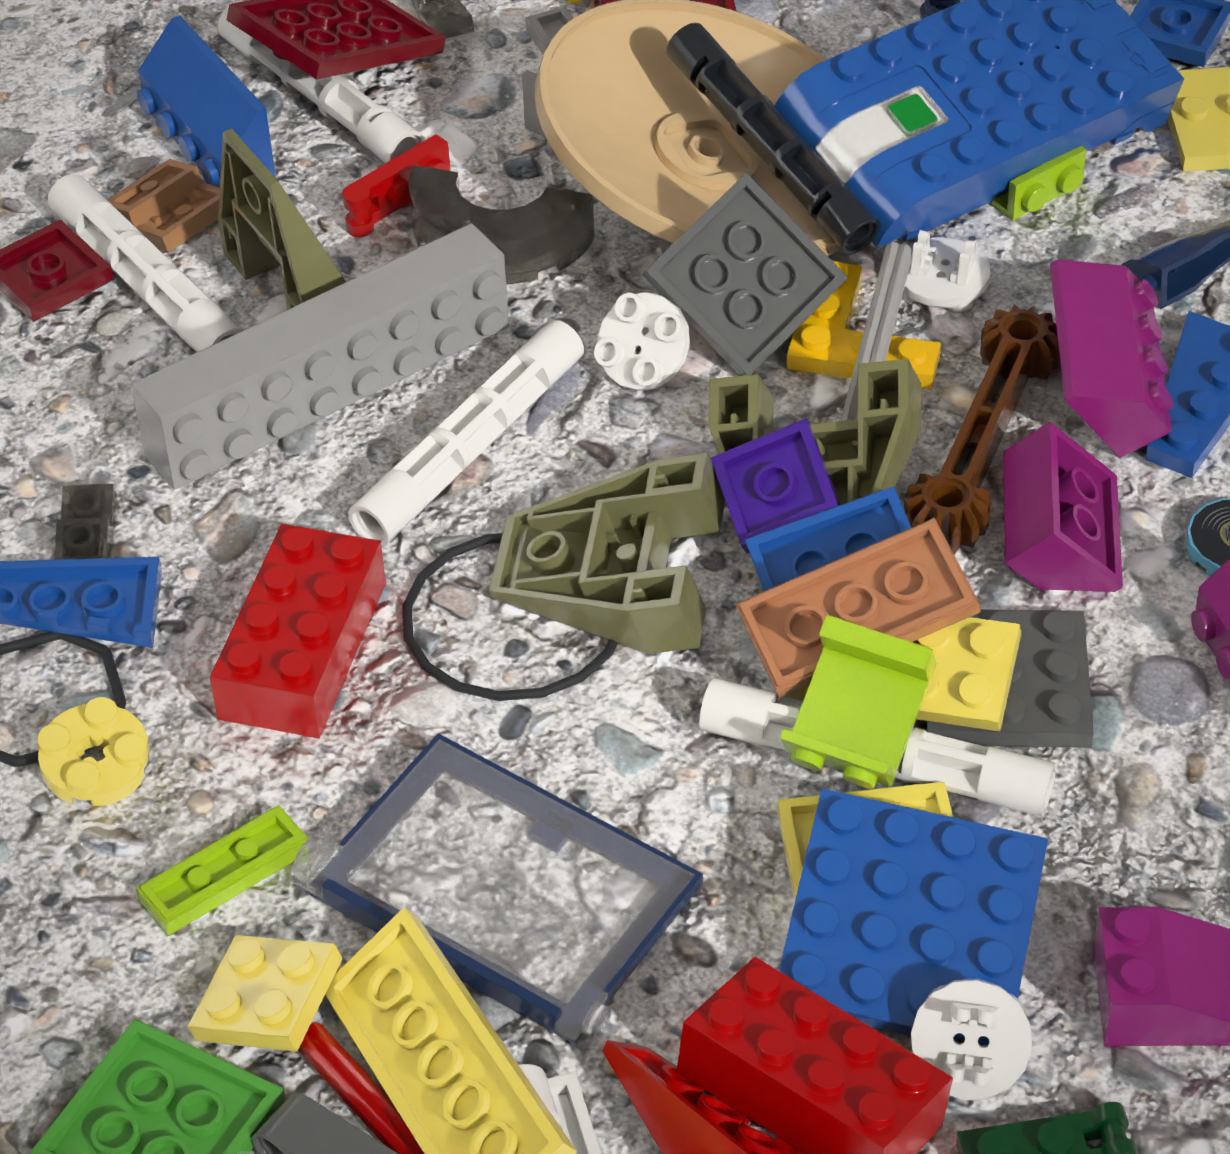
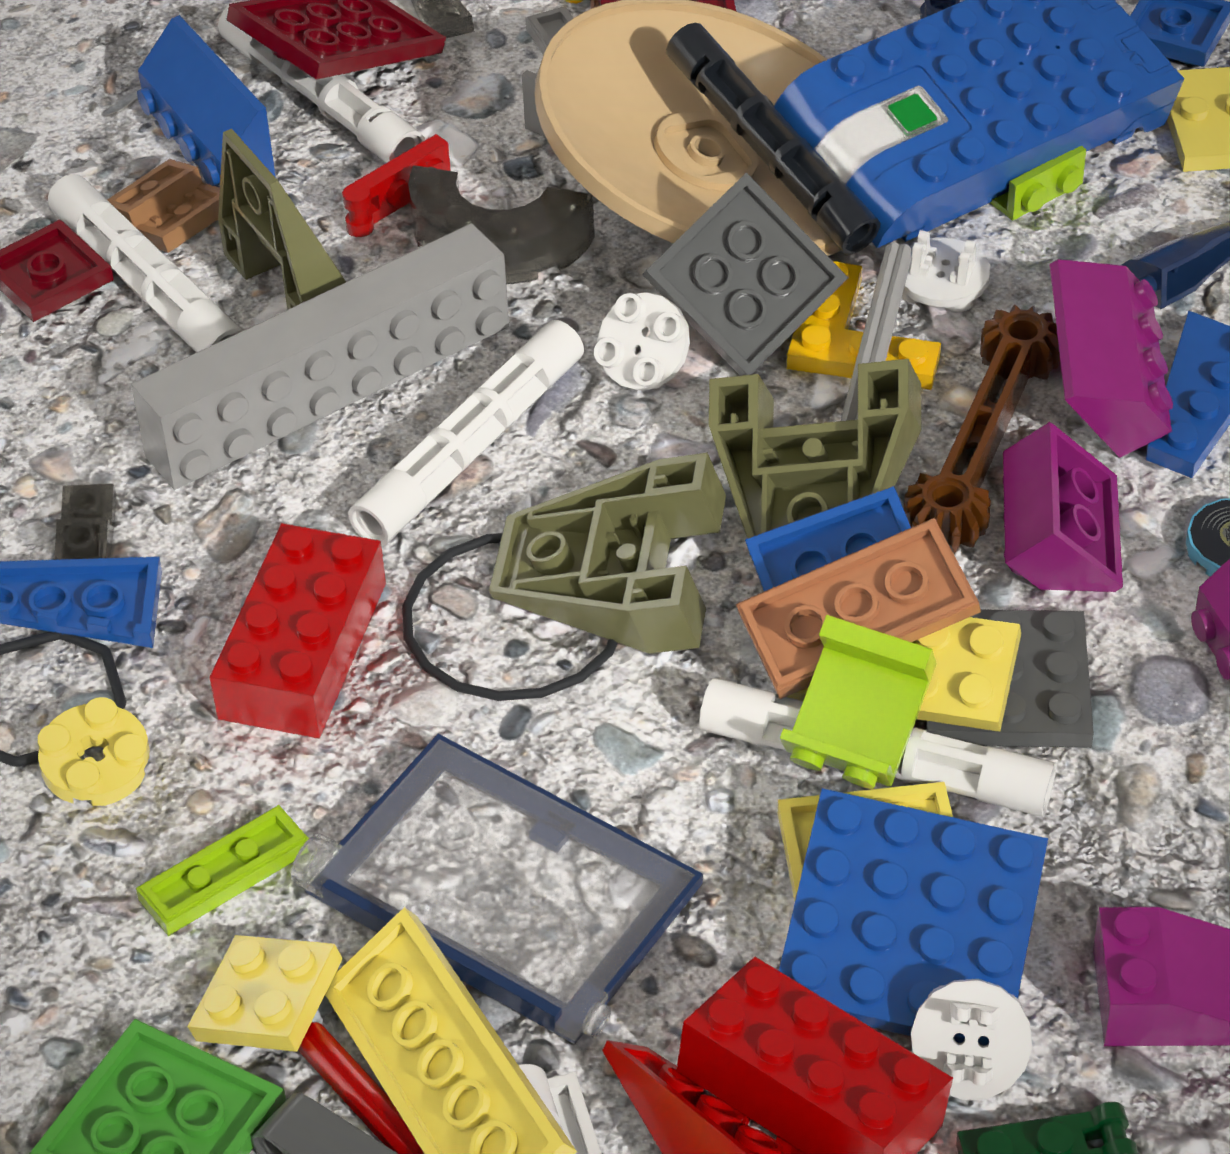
(774, 480): dark purple plate -> none

